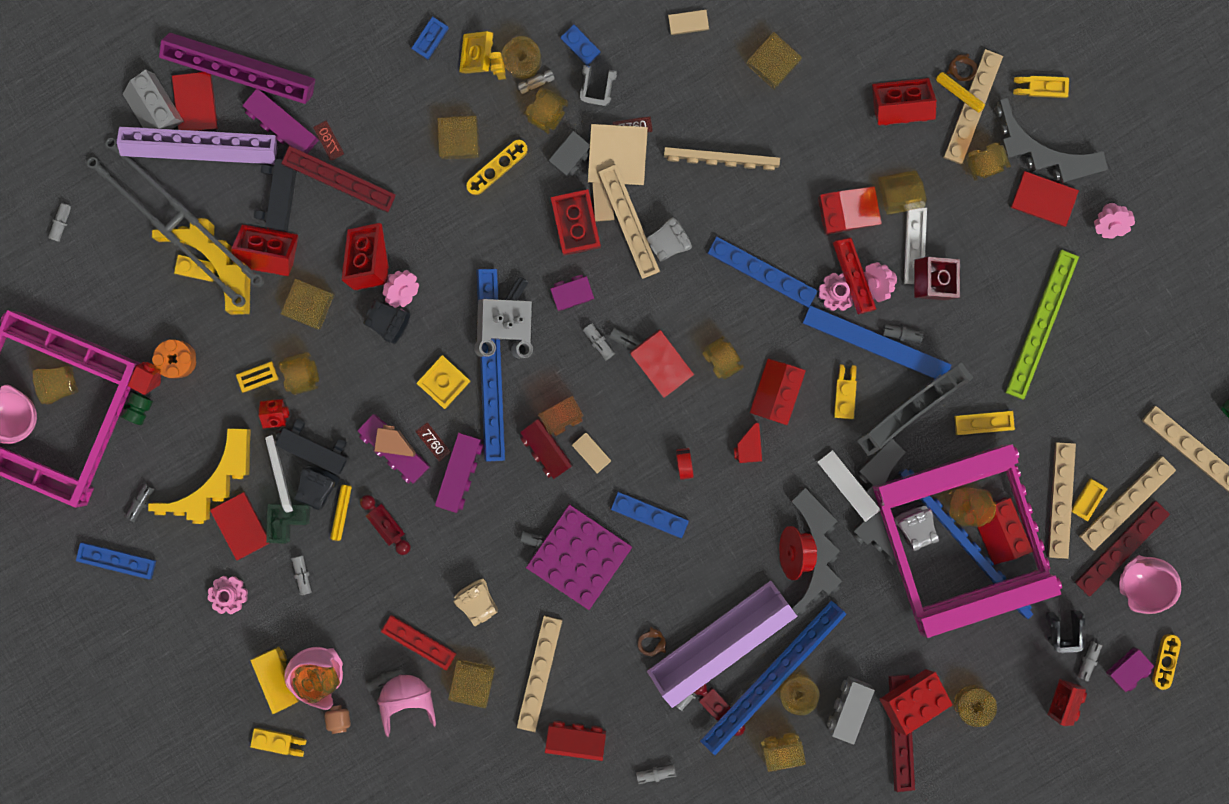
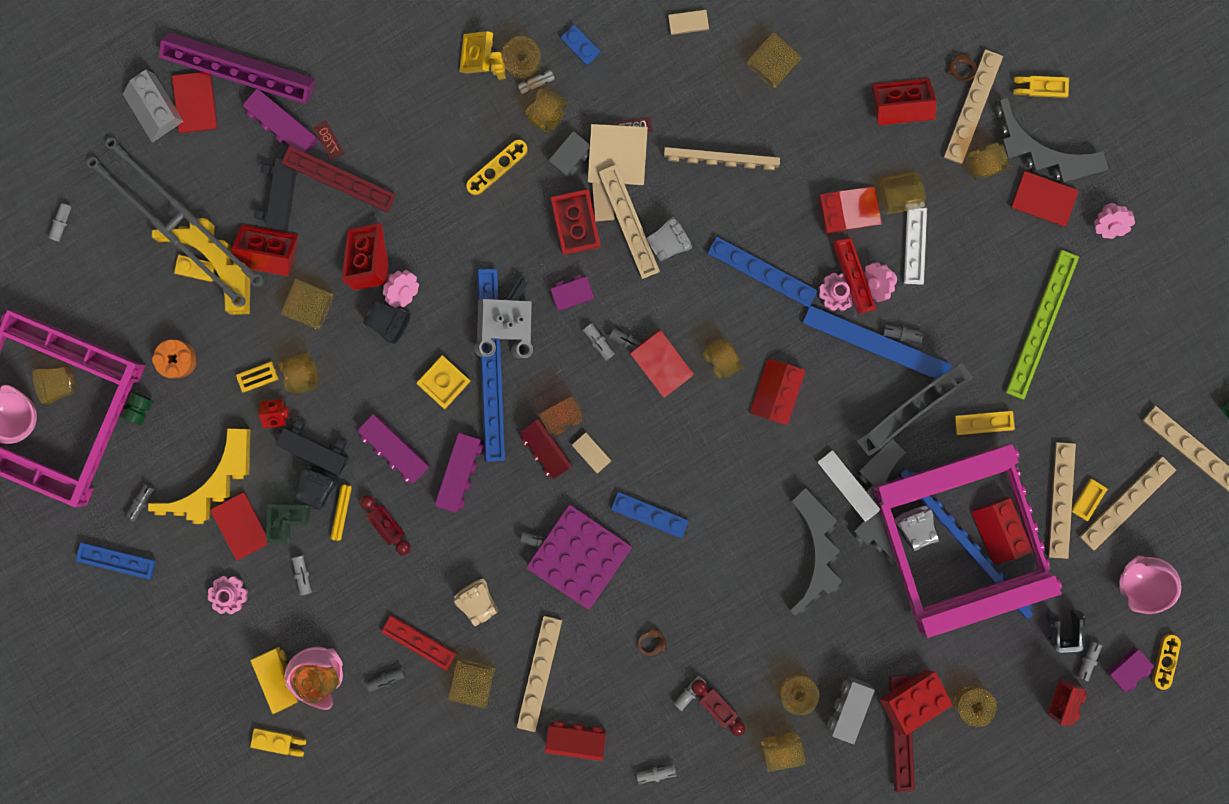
(145, 378): red slope -> none
(197, 145): lavender brick -> none
(279, 474): white tile -> none
(337, 719): nougat head -> none
(392, 442): nougat slope -> none
(403, 693): bright pink piece -> none
(430, 38): blue plate -> none
(433, 441): clear red sticker -> none
(458, 137): clear yellow brick -> none
(583, 93): light grey piece -> none
(684, 463): red piece -> none
(721, 644): lavender piece -> none
(749, 446): red slope -> none
(773, 678): blue plate -> none
(797, 552): red piece -> none
(845, 394): yellow hinge -> none
(937, 278): dark red brick -> none
(960, 92): yellow axle -> none
(972, 507): clear yellow brick -> none
(1122, 548): dark red plate -> none

